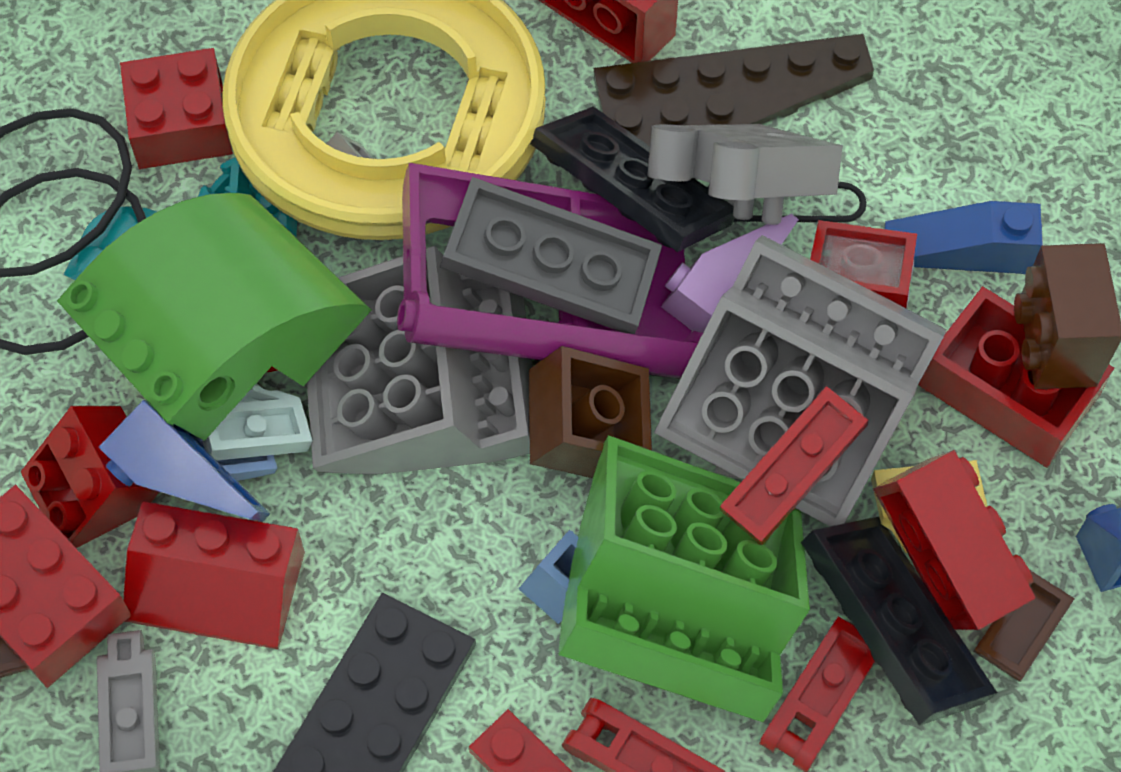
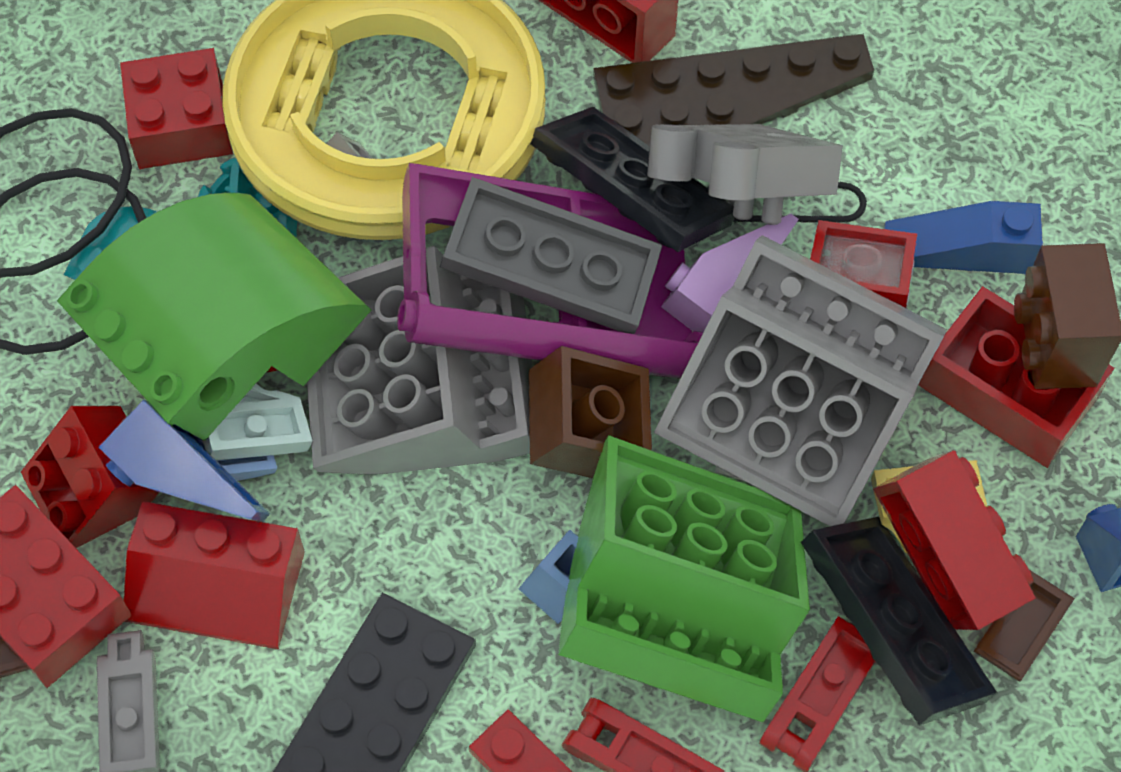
(794, 465): red plate -> none

